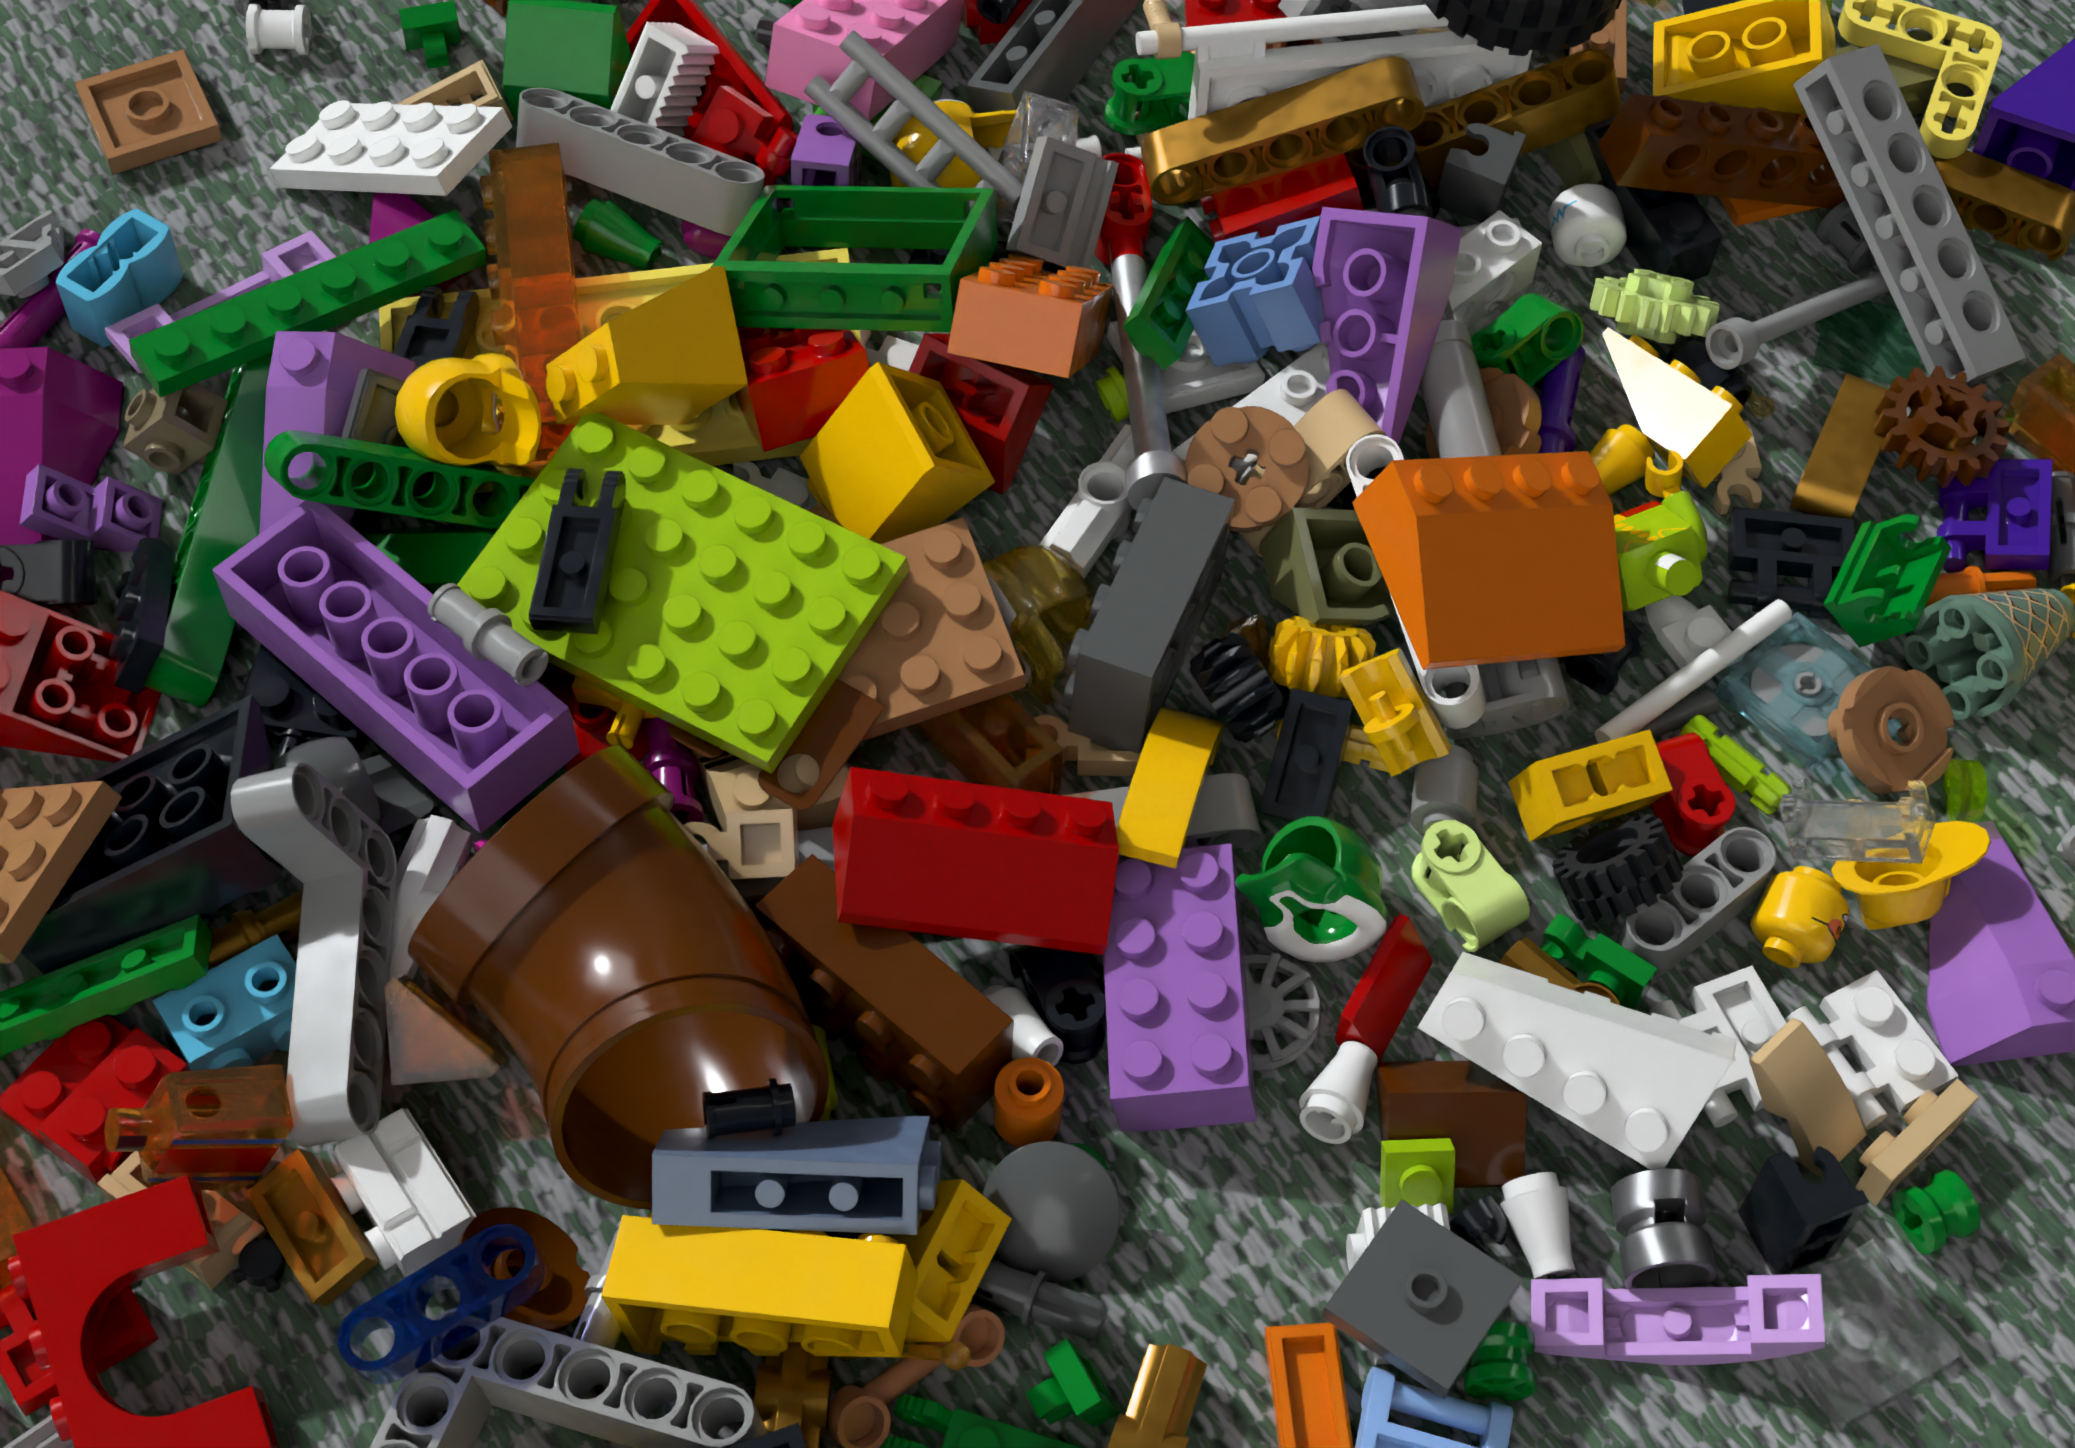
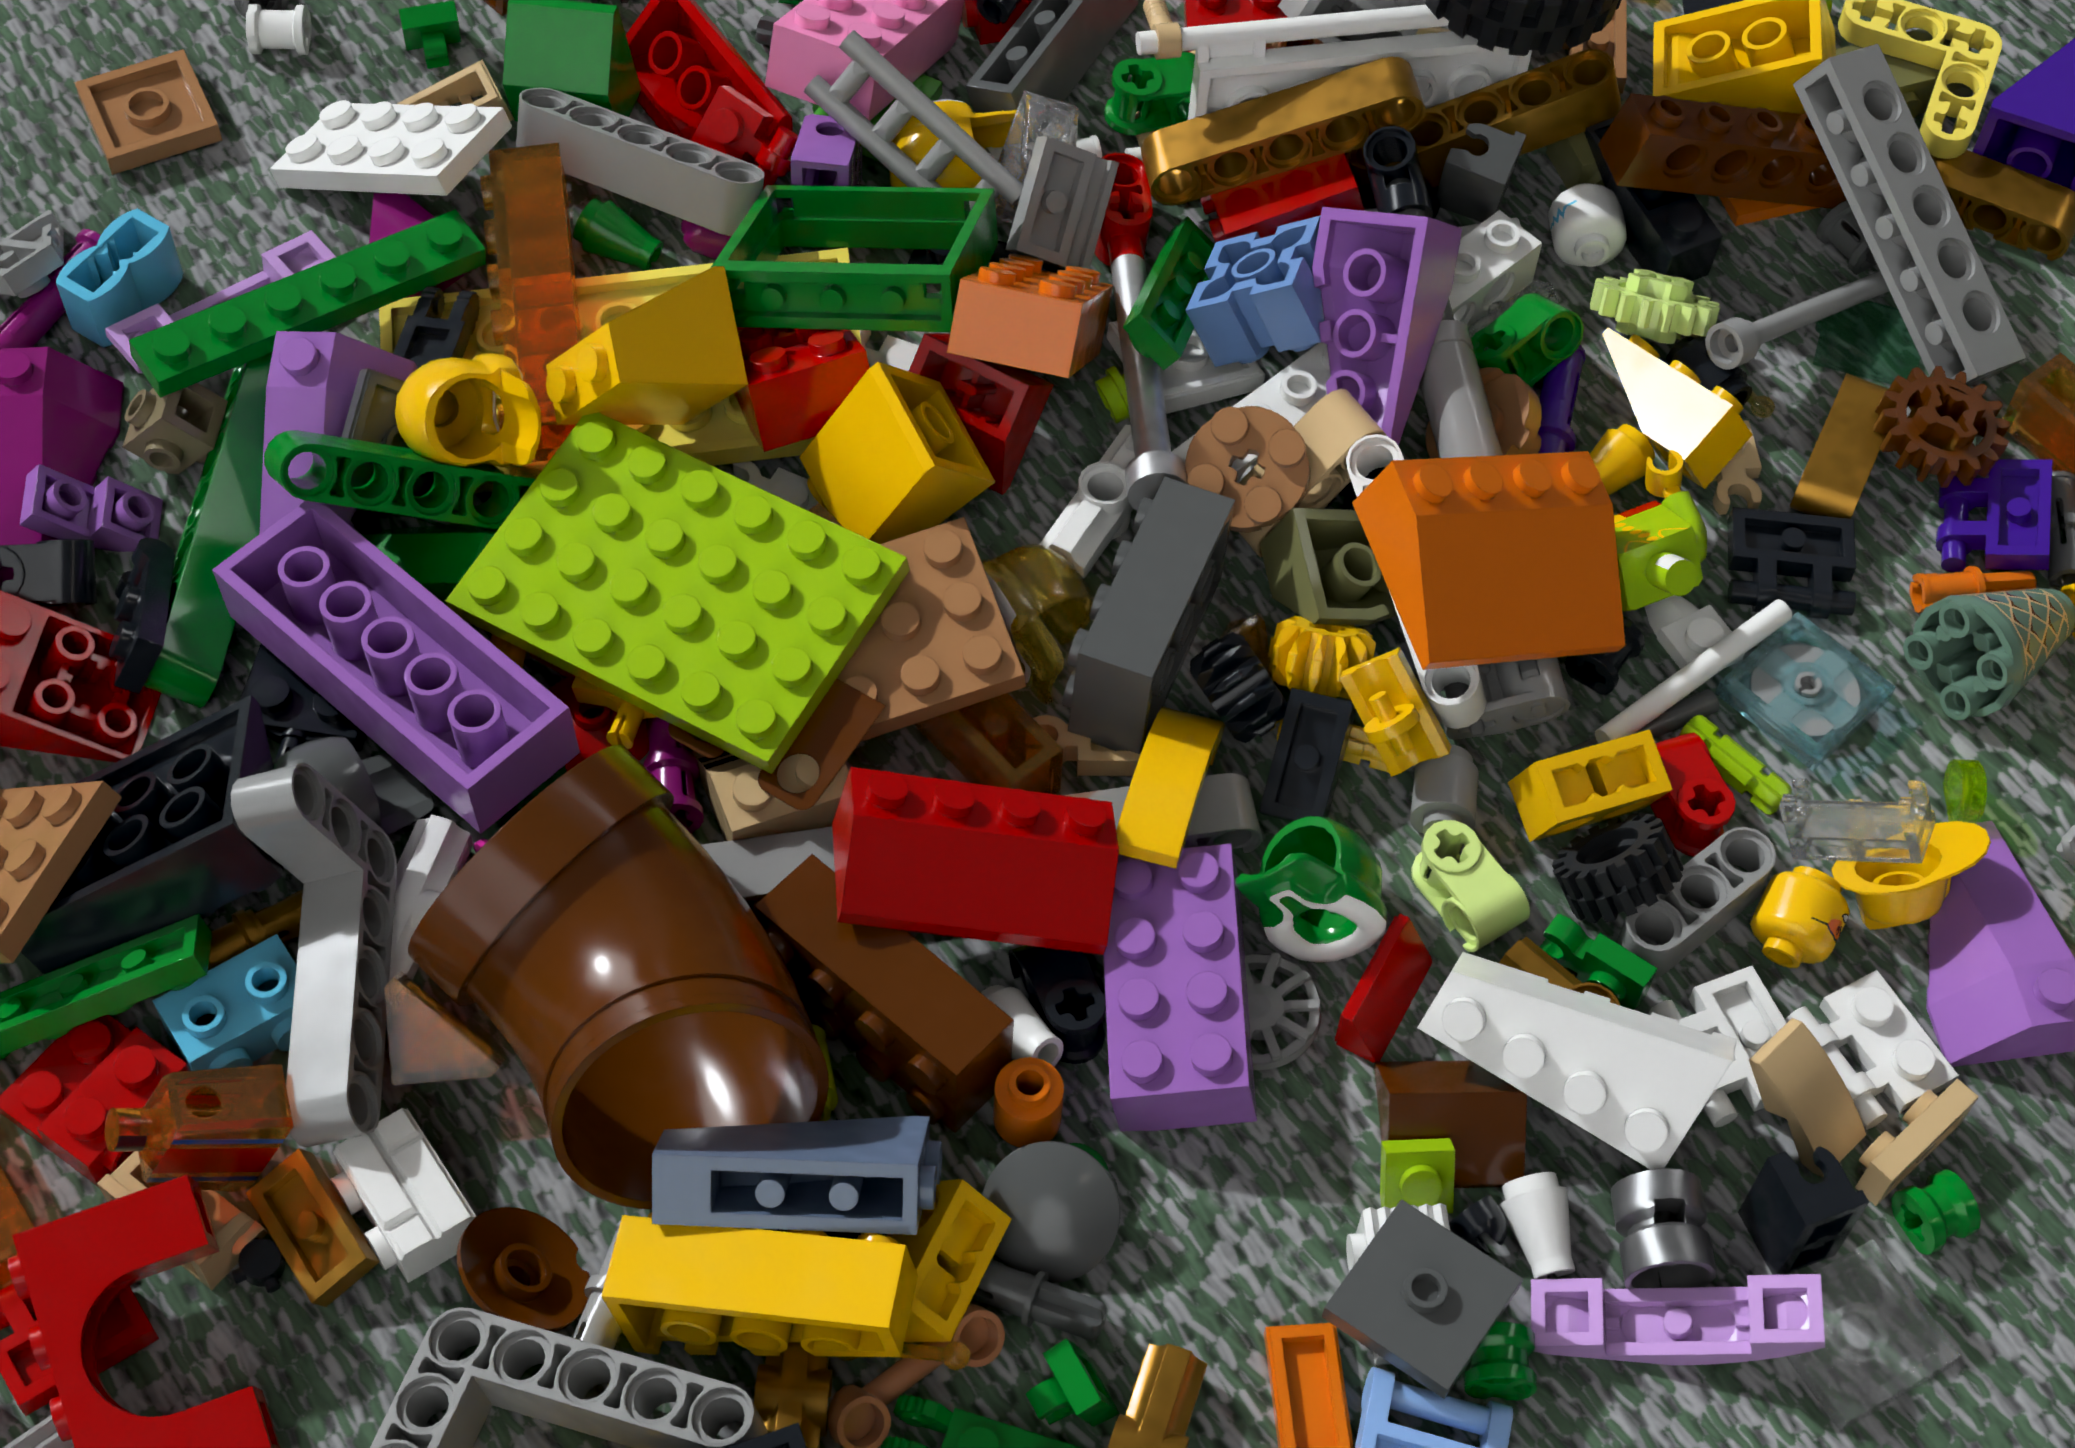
(404, 1304): clear blue beam -> none
(487, 634): light grey pin -> none
(578, 556): black hinge -> none
(665, 76): white brick -> none
(749, 1110): black pin -> none
(755, 843): tan plate -> none
(1339, 1096): white cone -> none
(1863, 733): medium nougat plate -> none
(1885, 580): green hinge -> none

